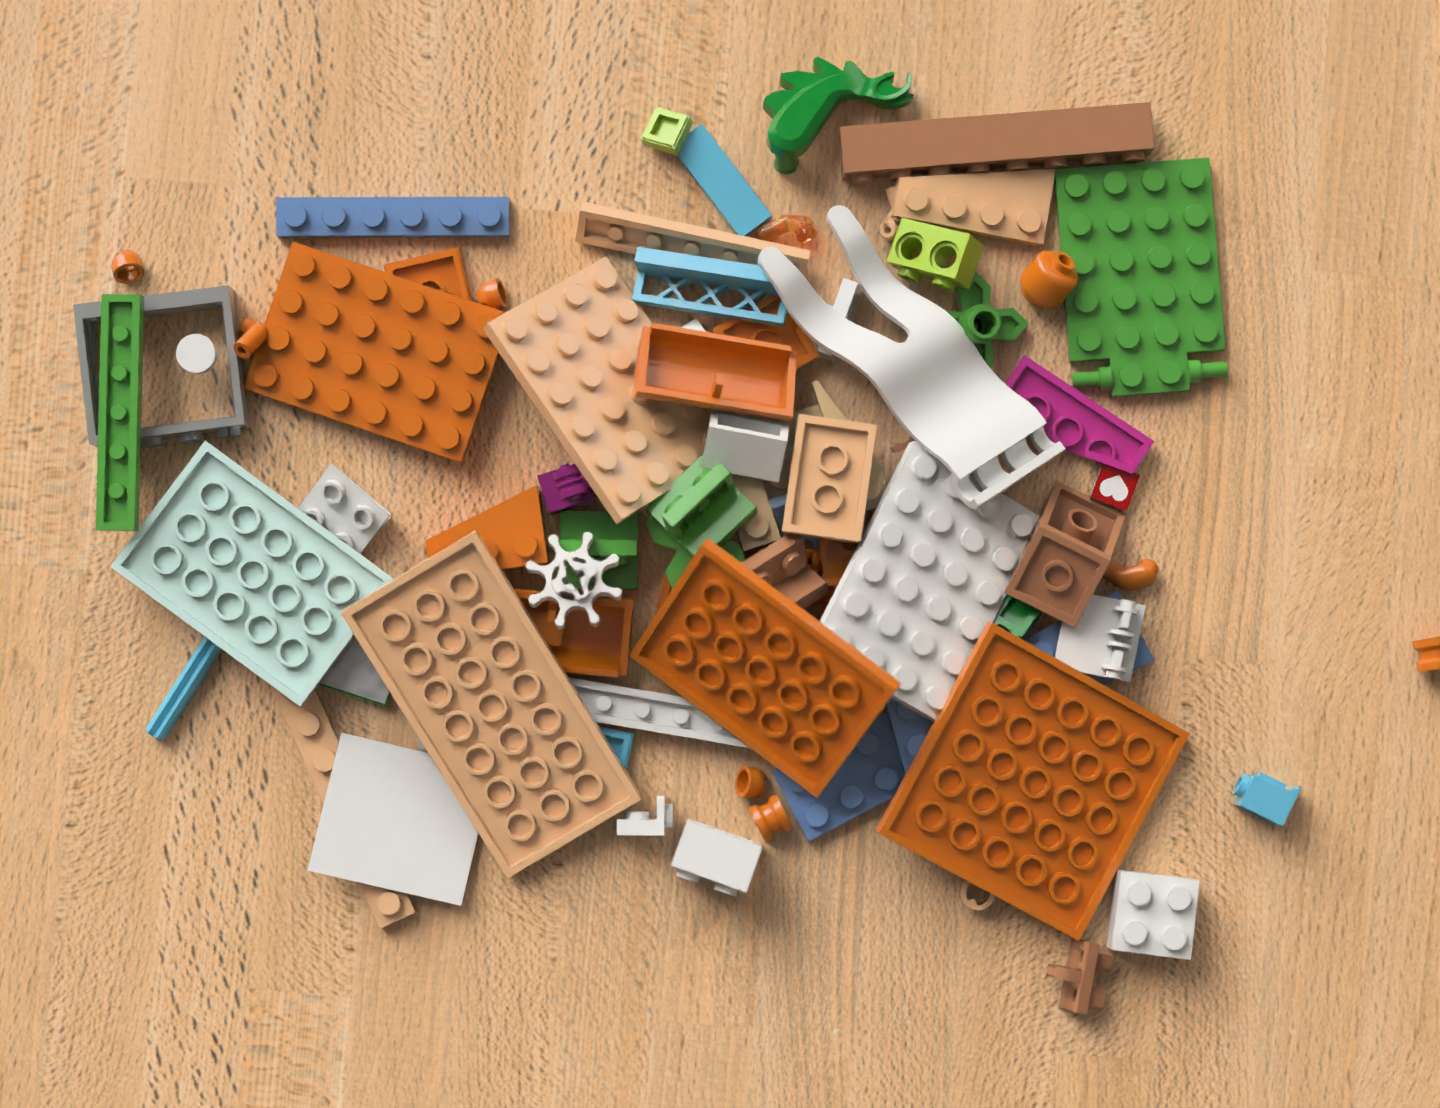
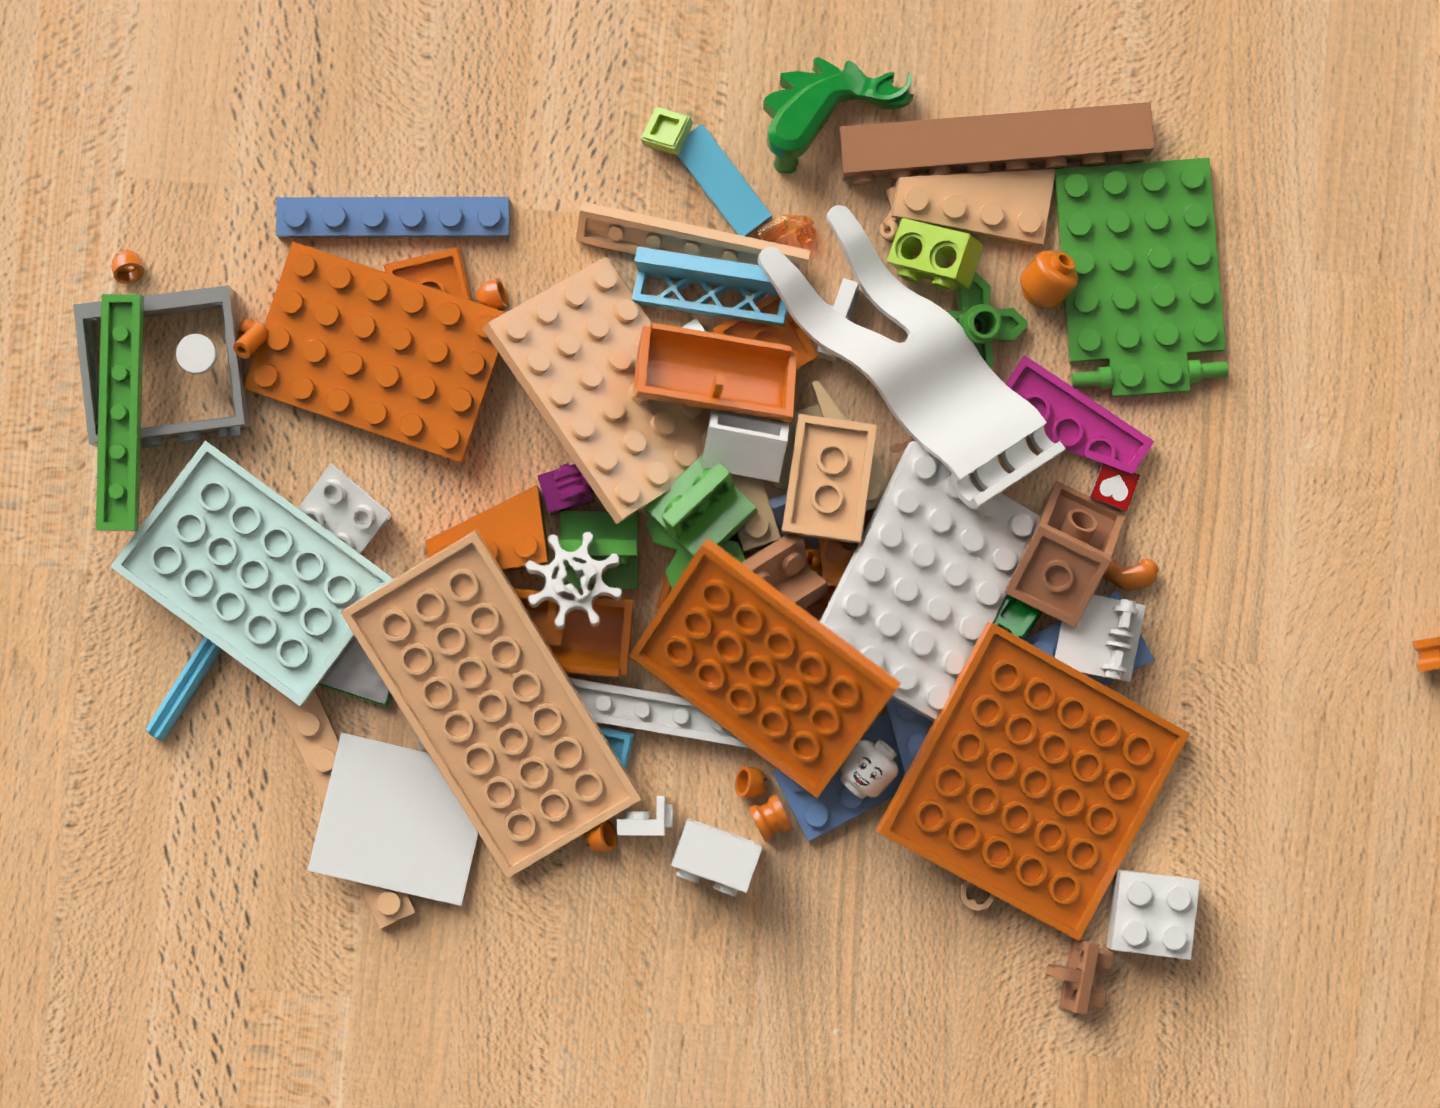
(602, 837): none -> orange hinge
(869, 768): none -> white head
(1265, 797): medium azure window -> none

